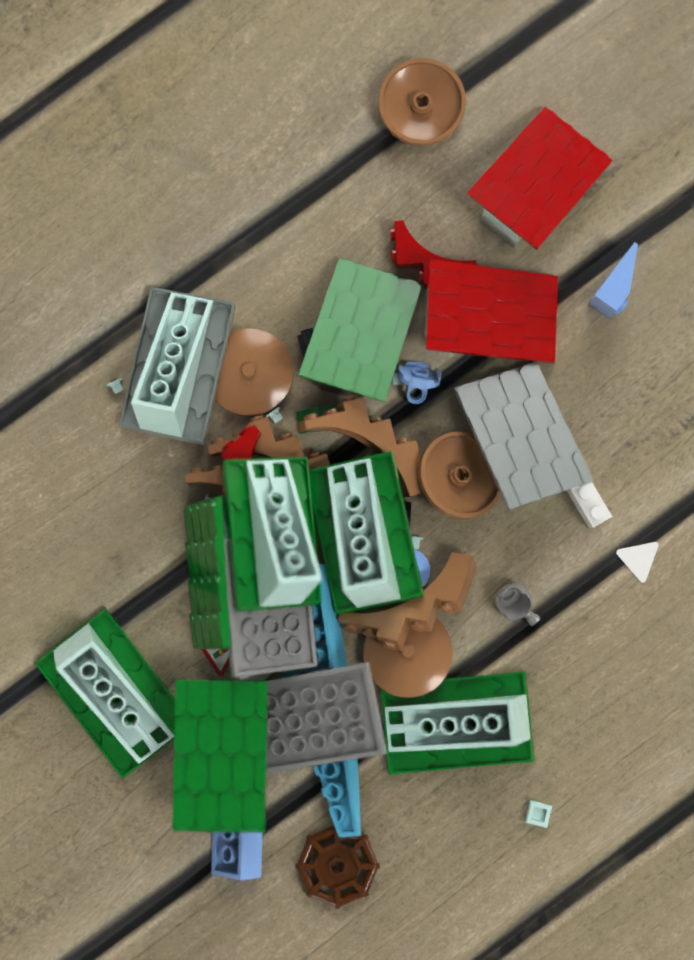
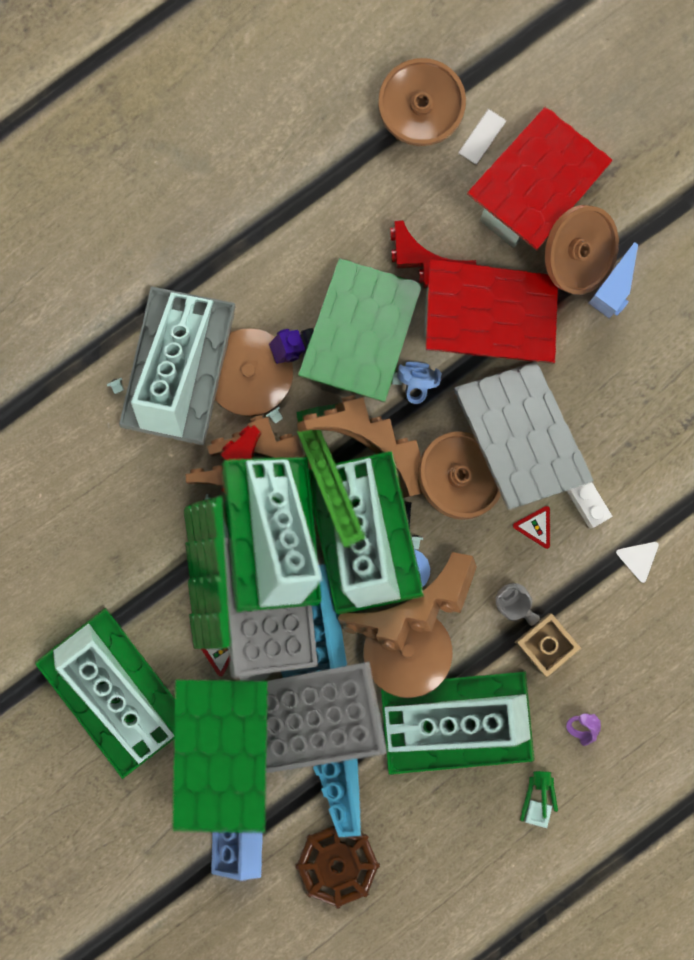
(287, 346): none -> dark purple brick
(331, 487): none -> bright green plate
(482, 136): none -> white sticker
(536, 526): none -> sticker
(544, 782): none -> green plant
(547, 645): none -> tan brick
(581, 249): none -> medium nougat dish
(591, 722): none -> medium lavender piece

